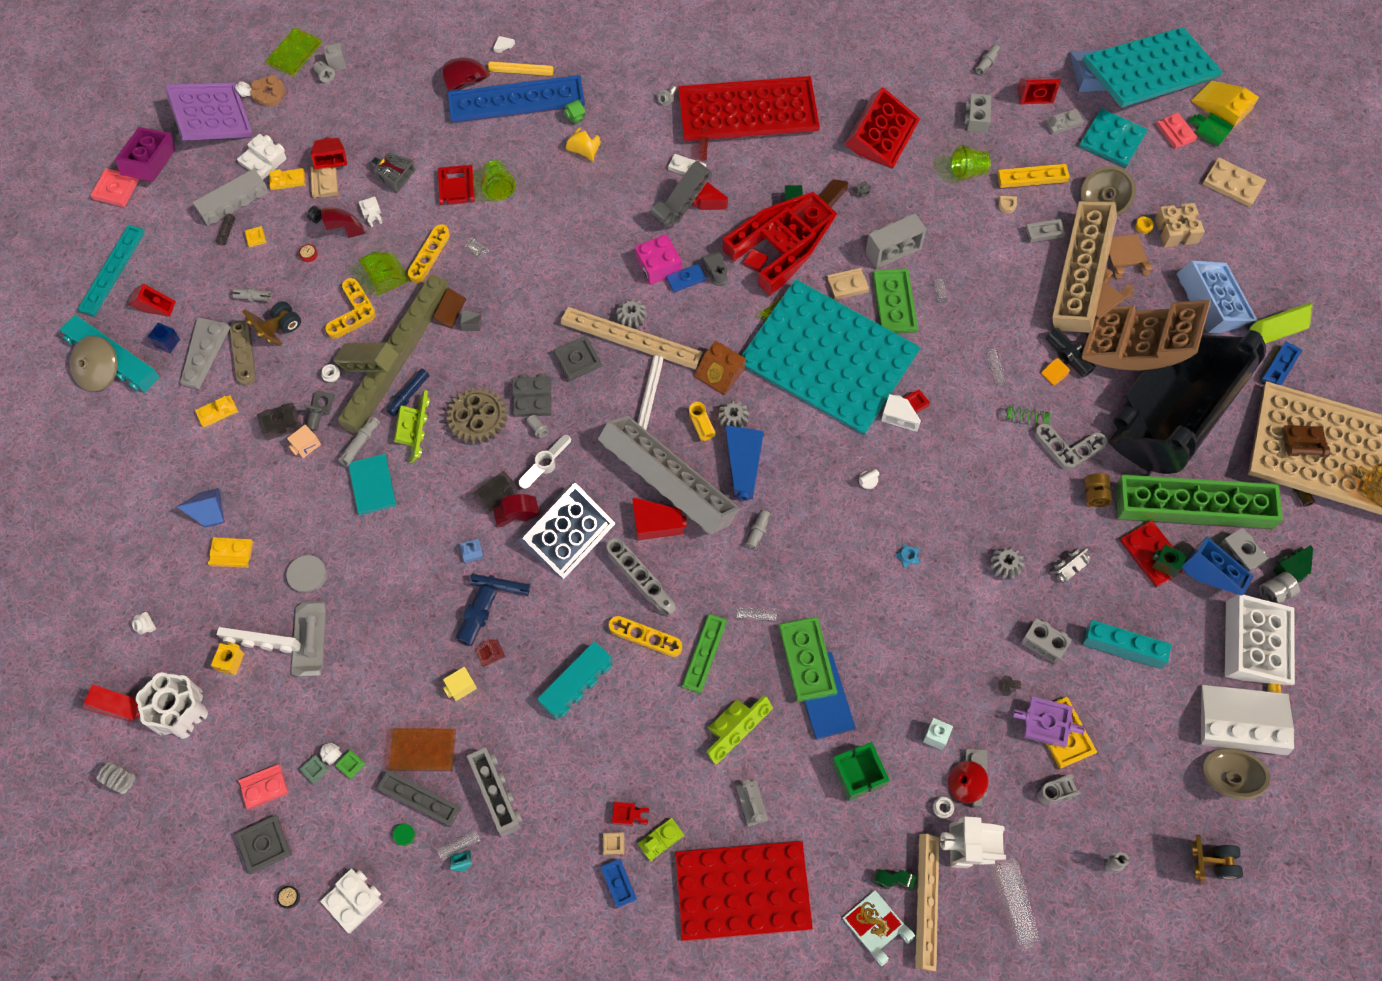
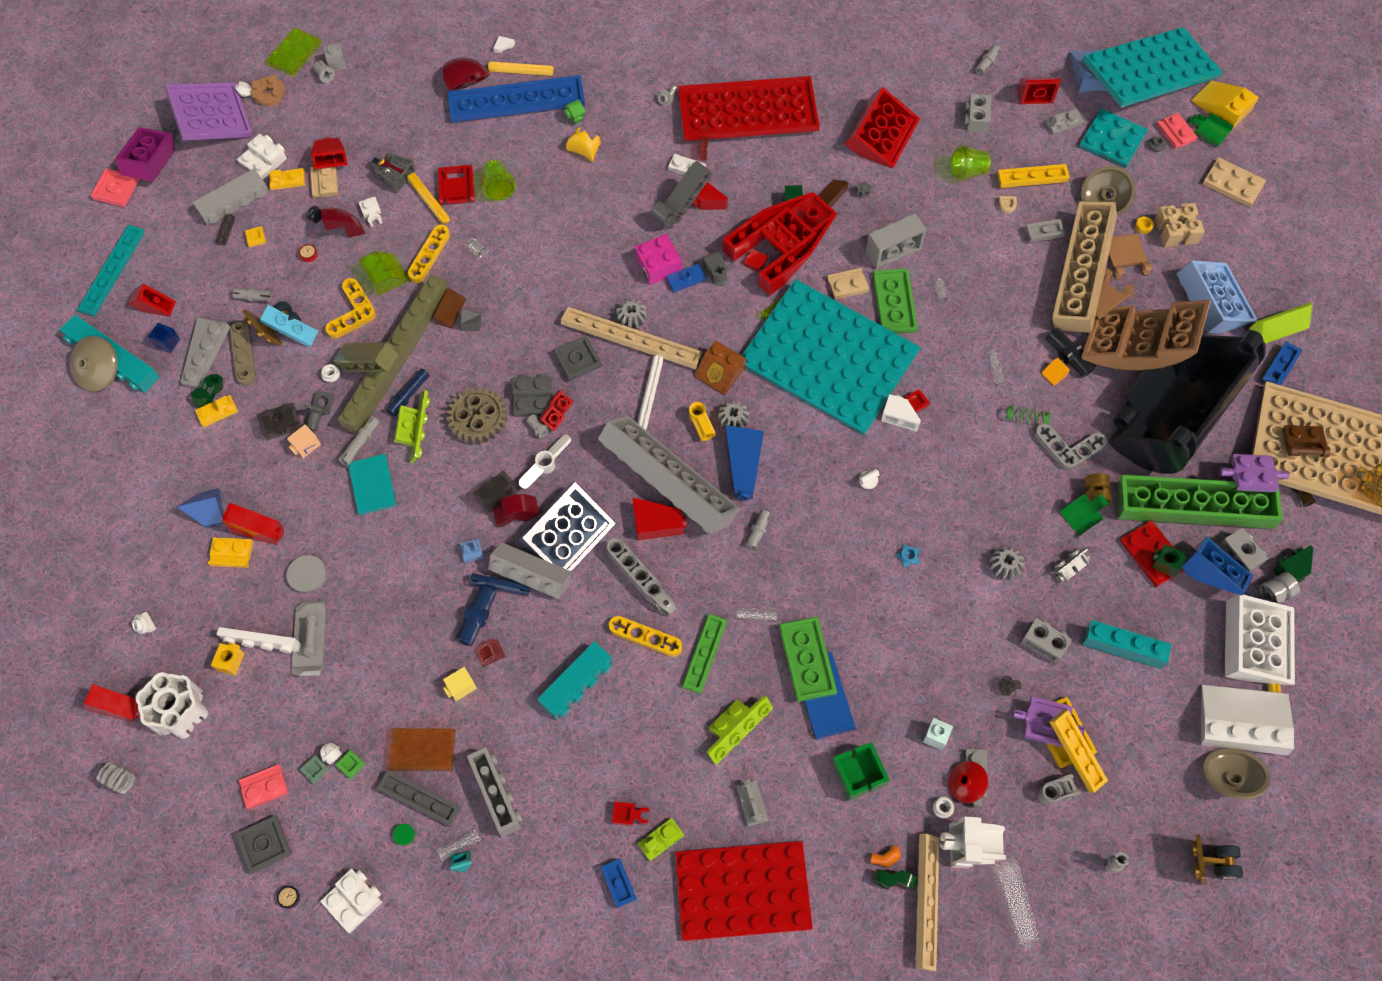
(207, 390): none -> dark green piece
(252, 524): none -> red slope
(294, 329): none -> medium azure plate
(428, 198): none -> yellow axle
(529, 570): none -> light grey brick
(555, 410): none -> red slope
(613, 844): tan tile -> none
(876, 925): flag -> none
(888, 858): none -> orange arm
(1078, 751): none -> yellow plate
(1083, 513): none -> green piece
(1157, 147): none -> dark grey plate
(1254, 473): none -> medium lavender plate

